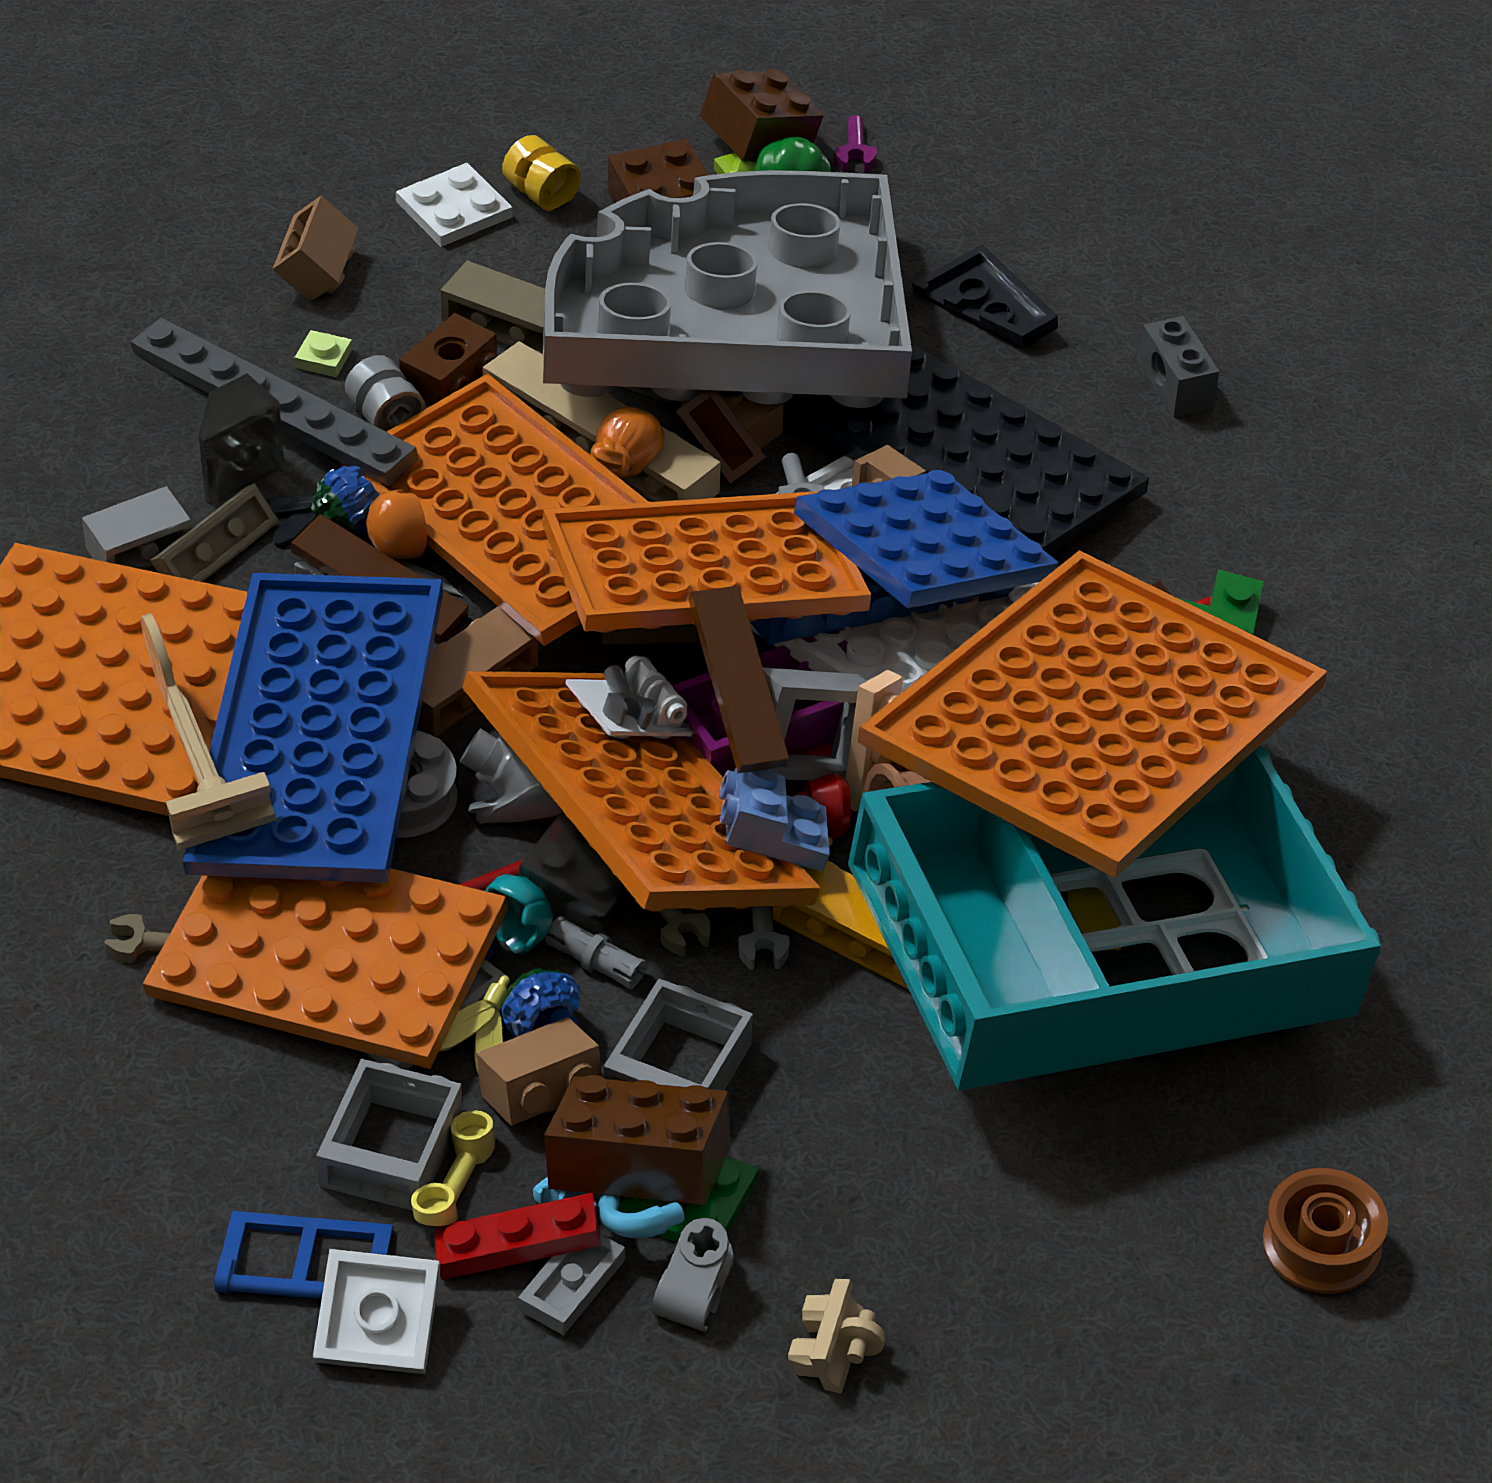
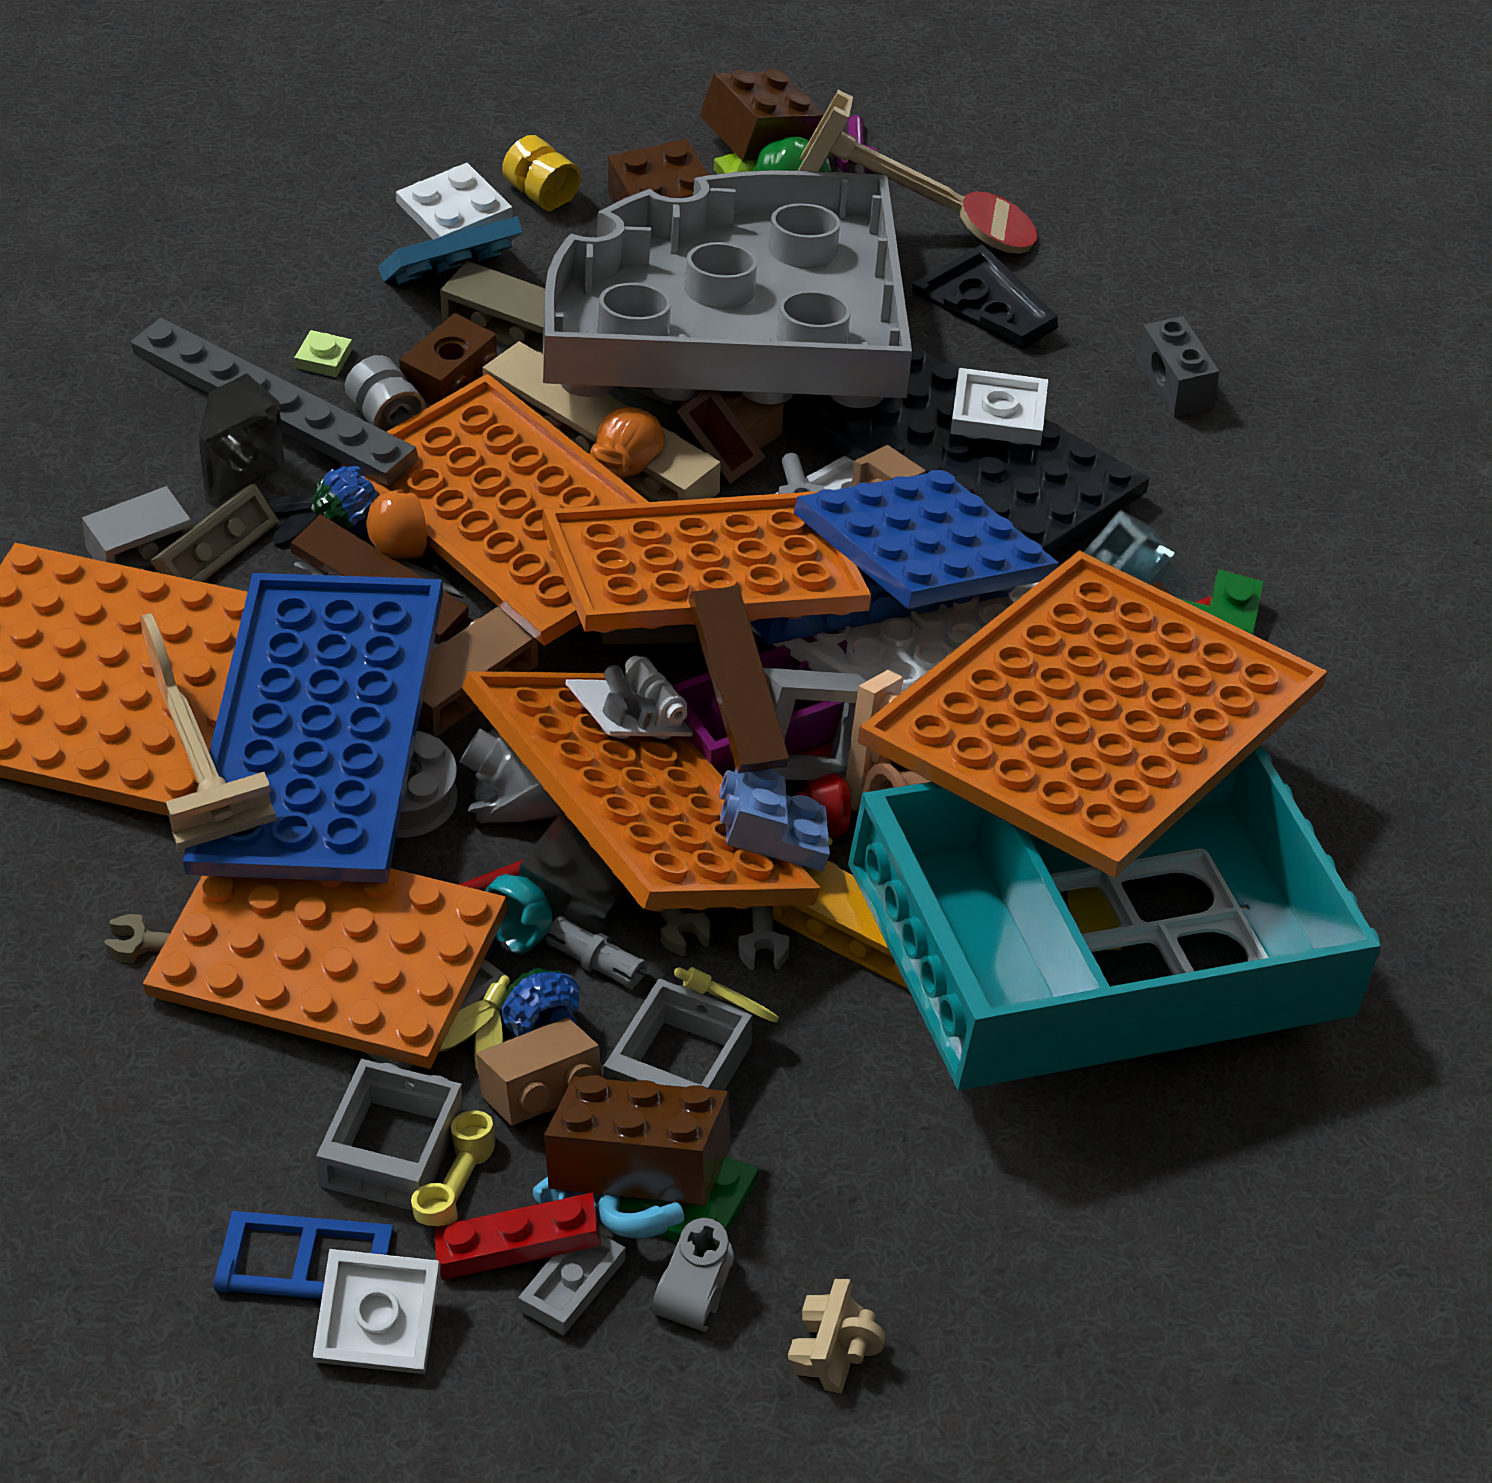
(316, 249): medium nougat brick -> none
(450, 251): none -> dark azure plate
(701, 982): none -> light yellow piece
(983, 213): none -> tan piece
(999, 406): none -> white plate
(1131, 547): none -> clear light blue slope
(1321, 1258): dark orange wheel -> none

